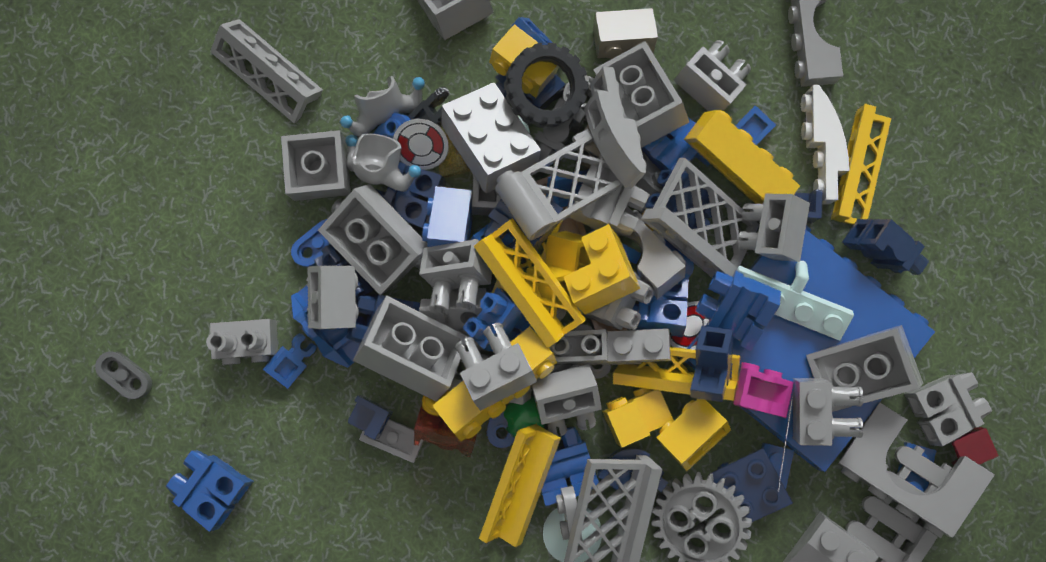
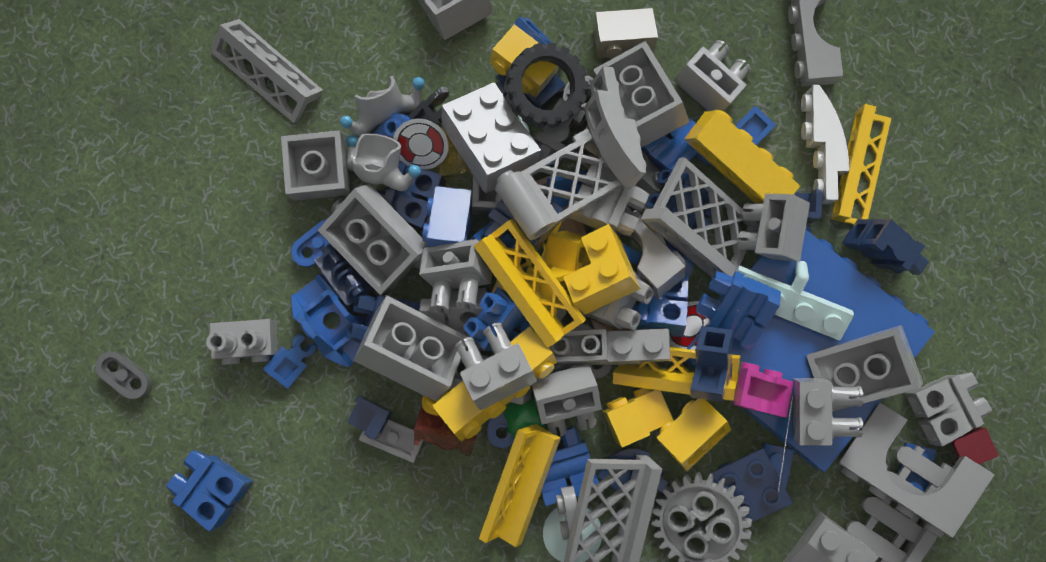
(332, 297): light grey brick -> none

